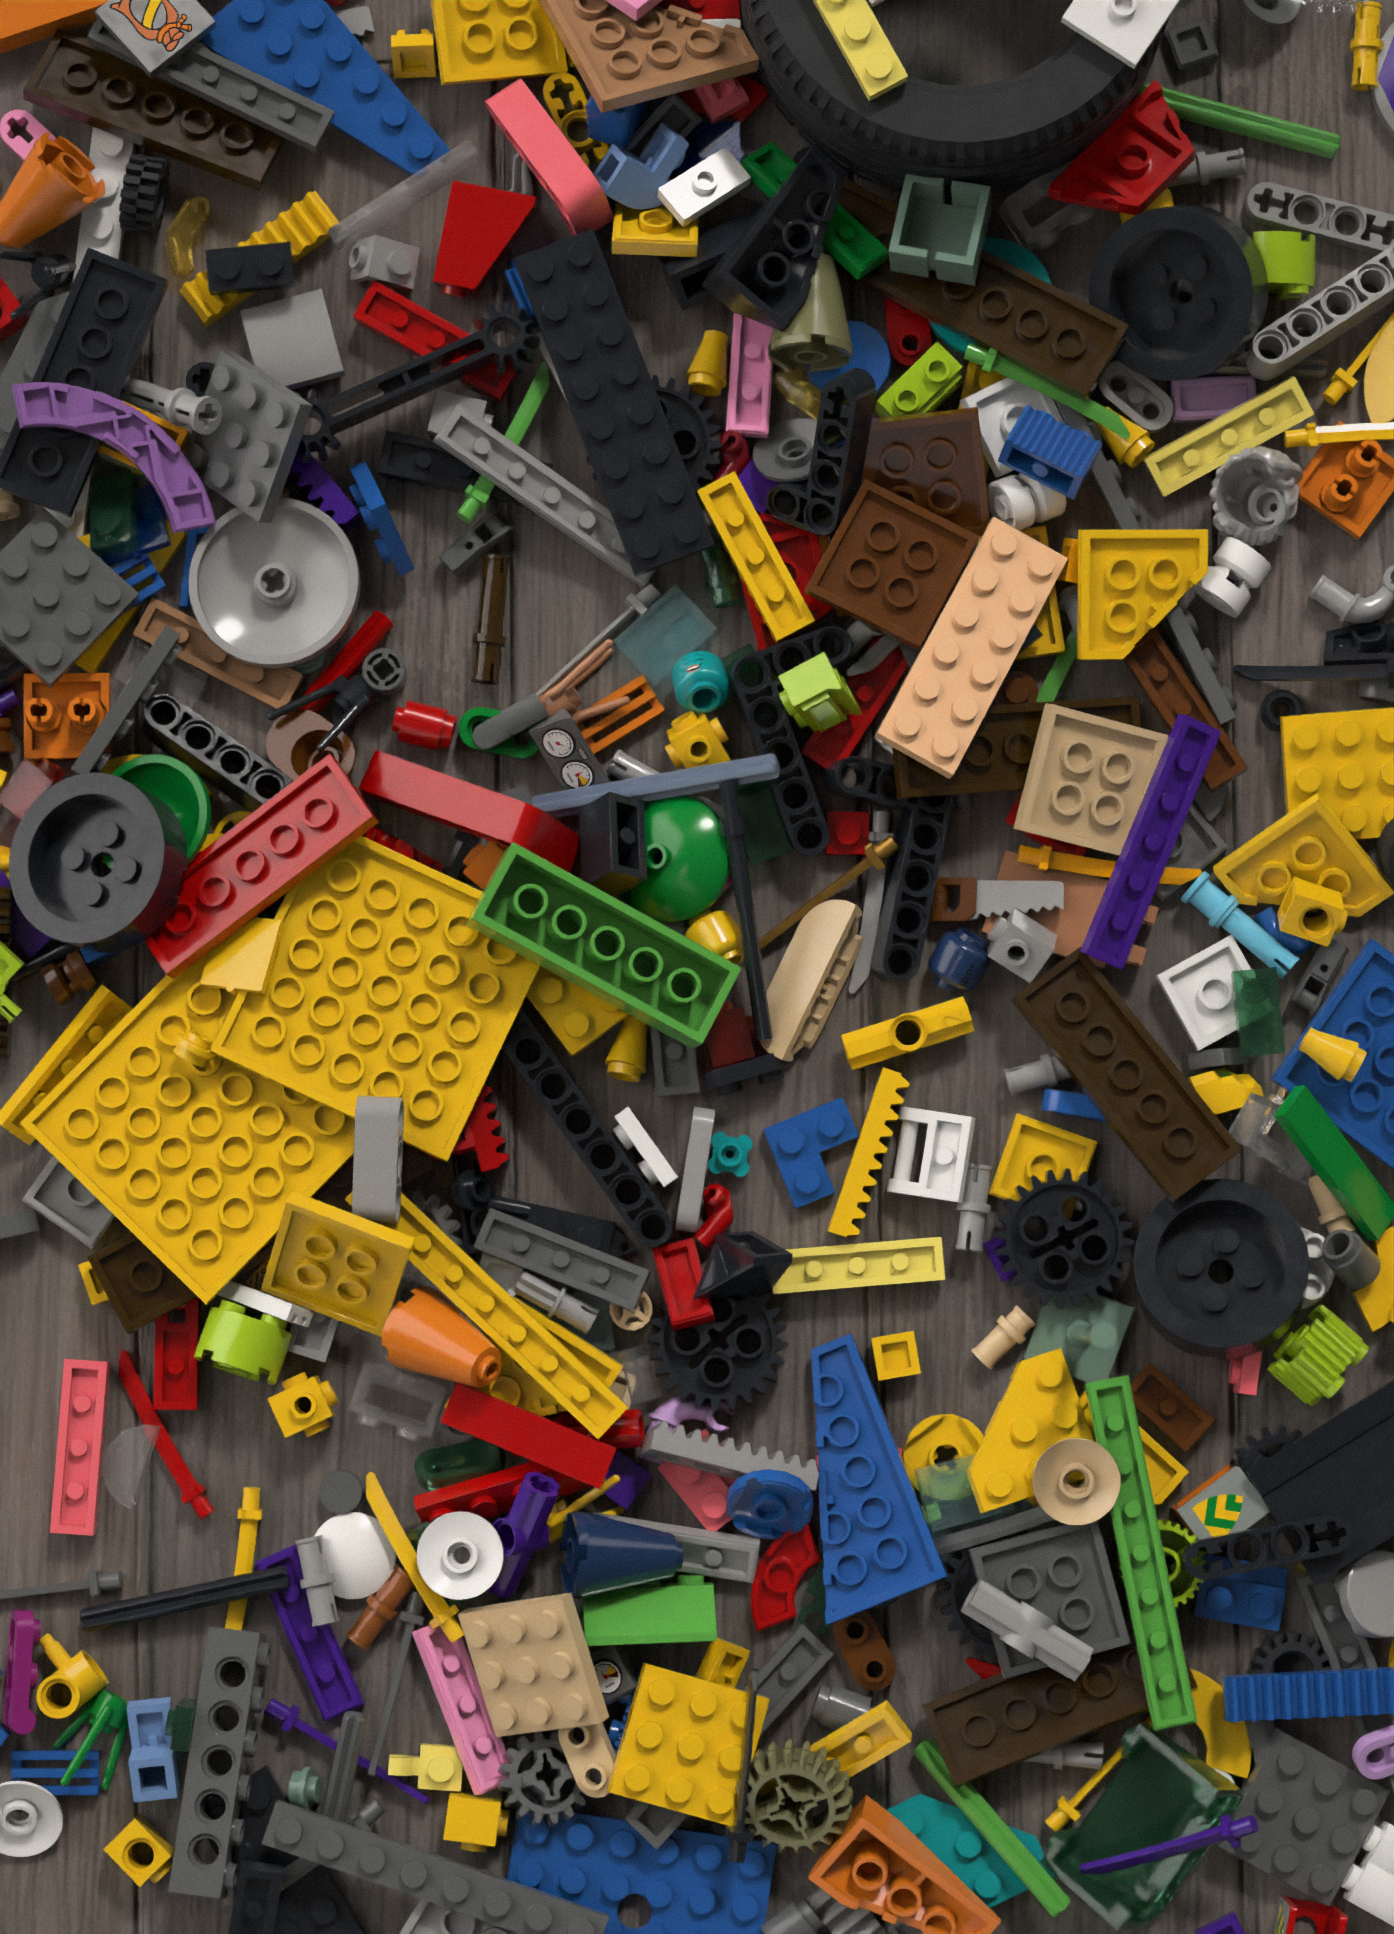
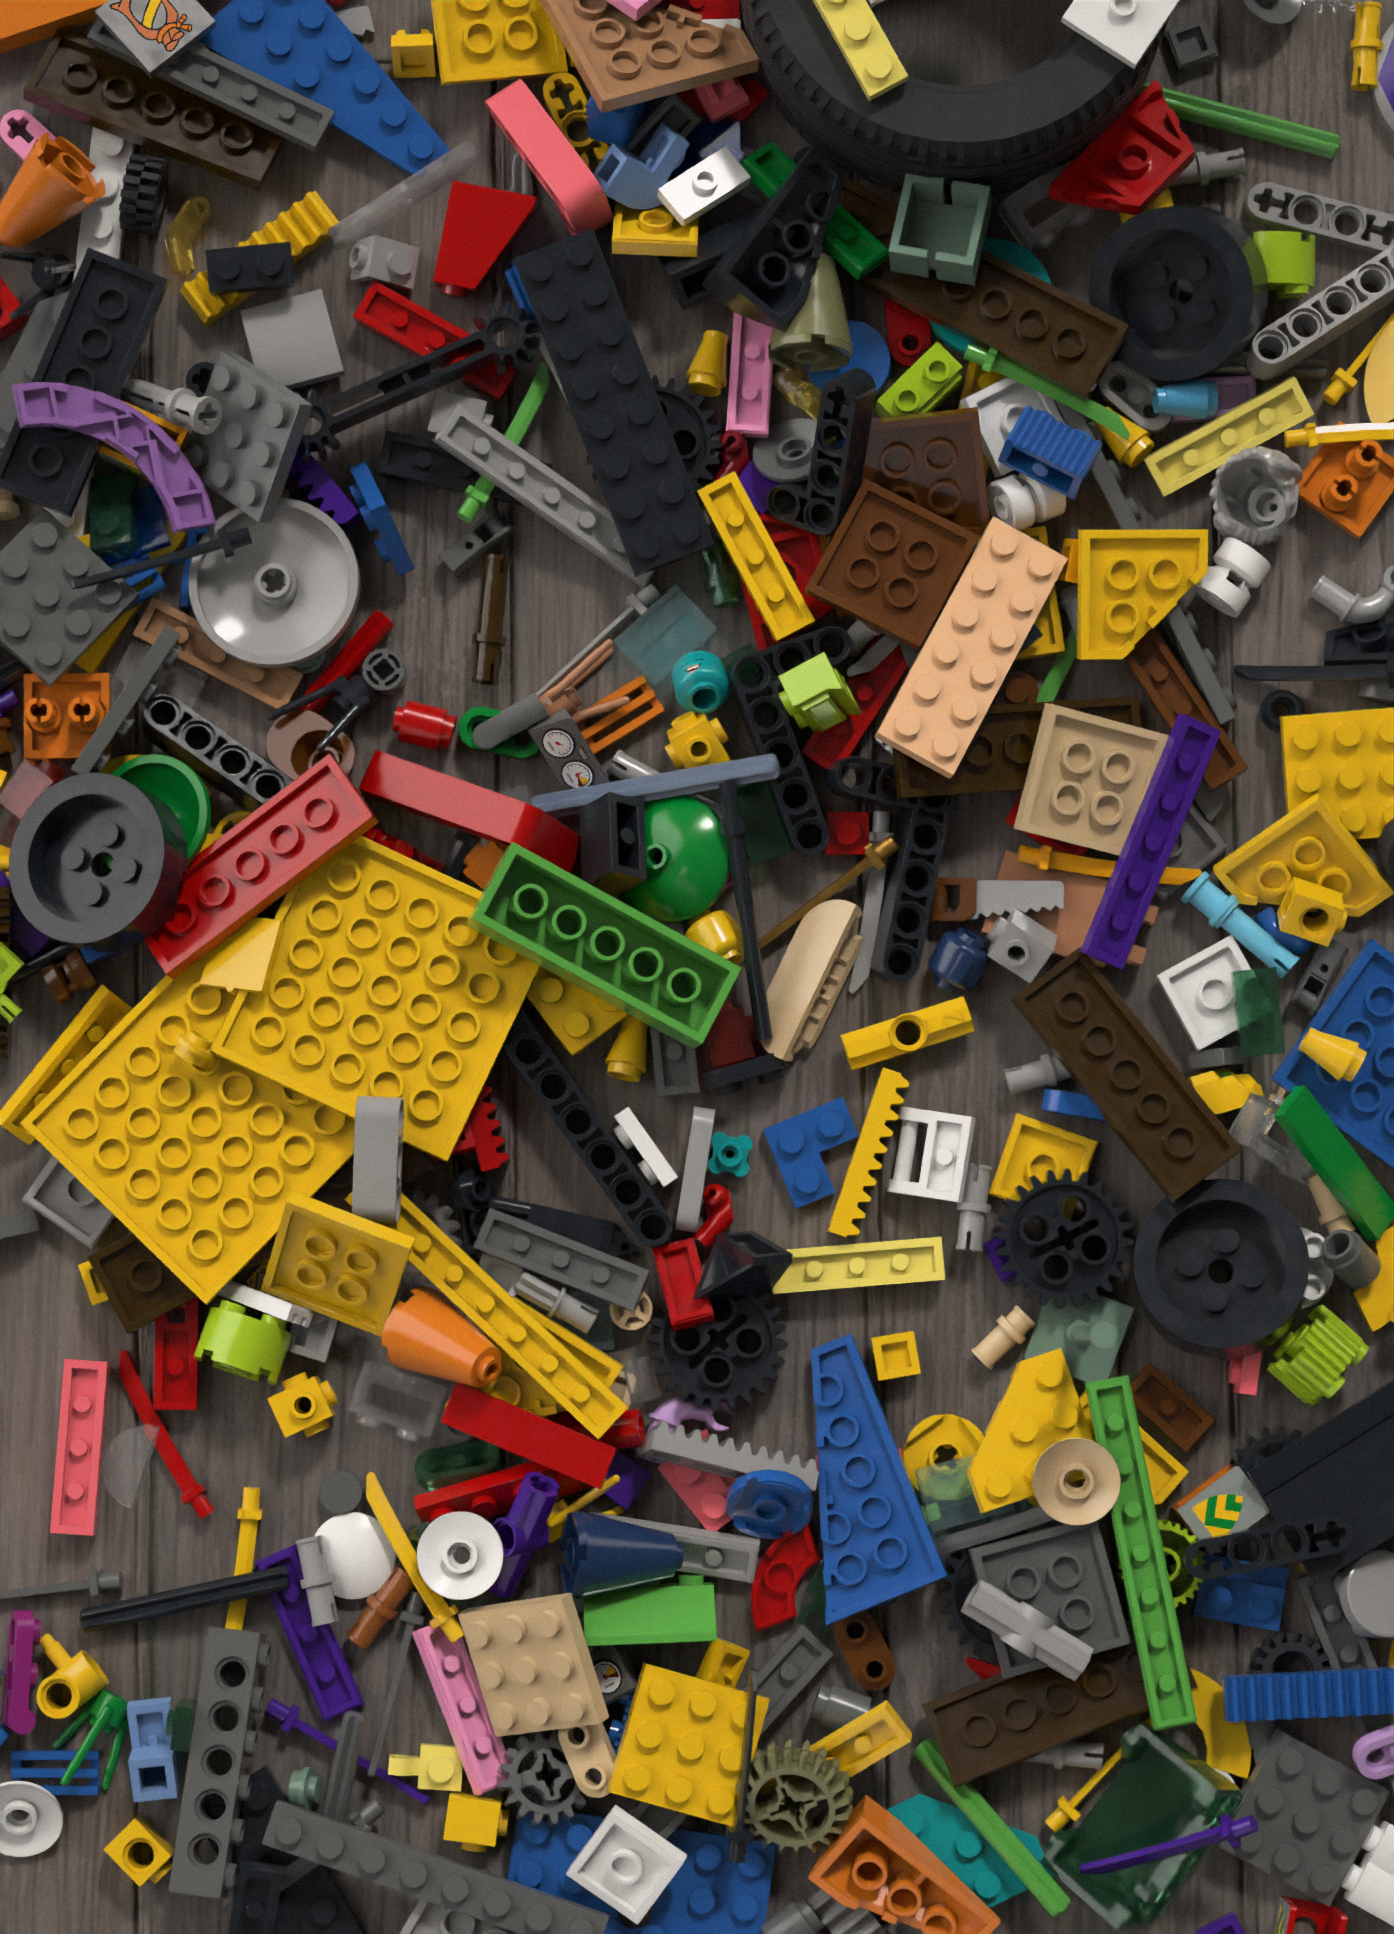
(226, 541): none -> black sword
(626, 1864): none -> white plate
(1187, 399): none -> dark azure cone

